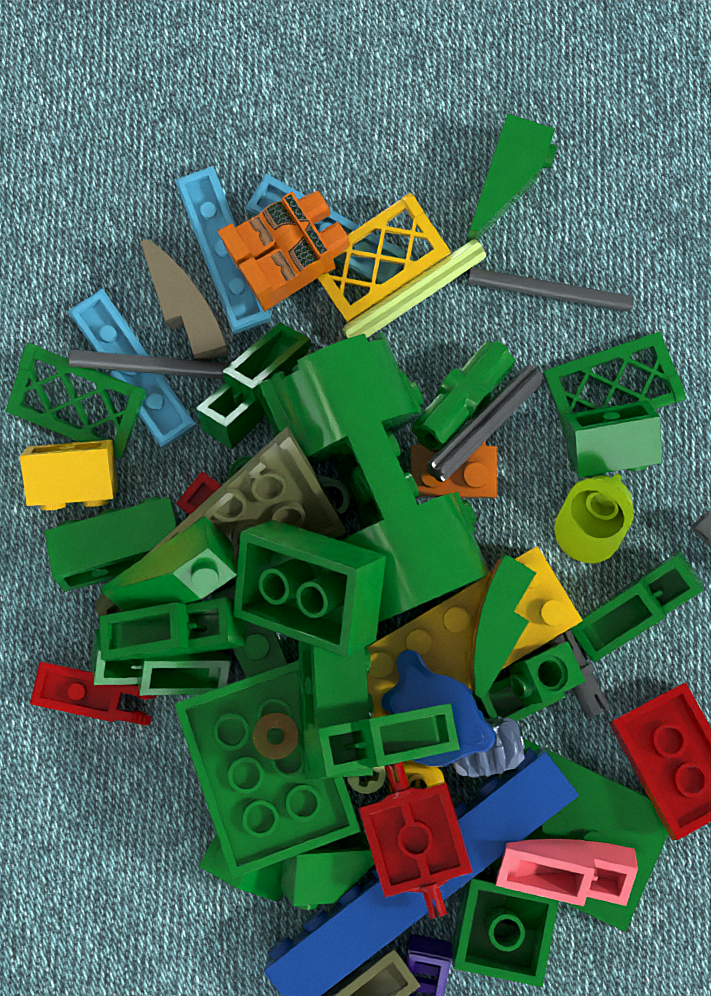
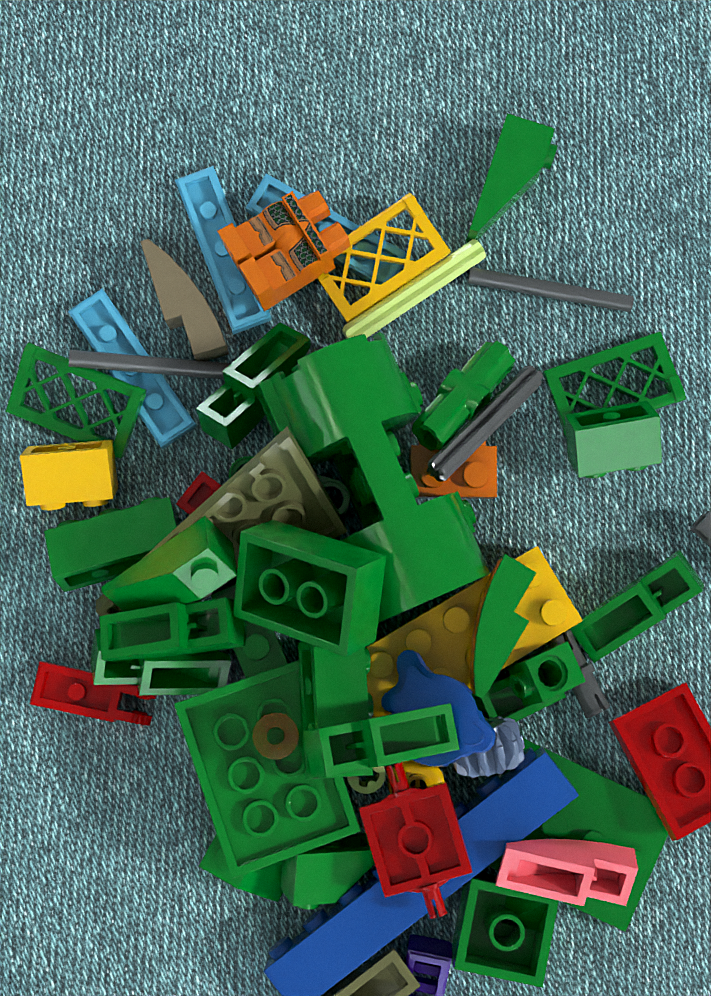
(594, 518): lime piece -> none

